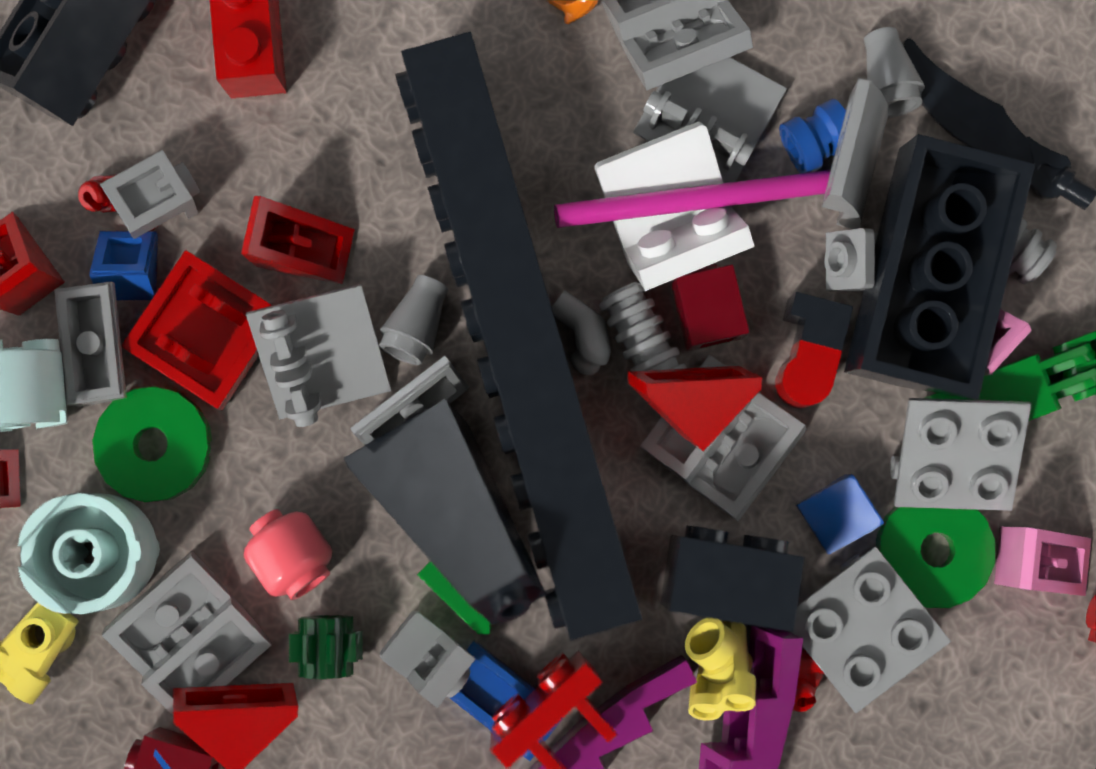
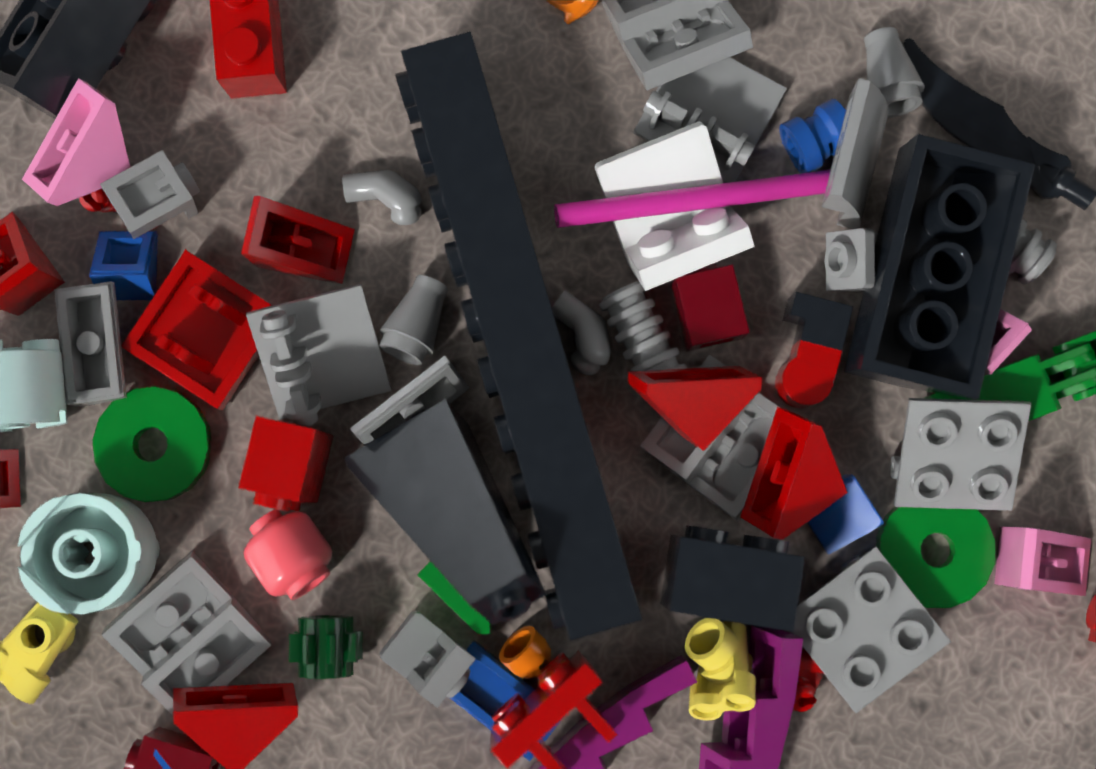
(79, 149): none -> bright pink slope
(285, 464): none -> red brick
(389, 189): none -> light grey arm
(525, 652): none -> orange hinge
(793, 477): none -> red slope

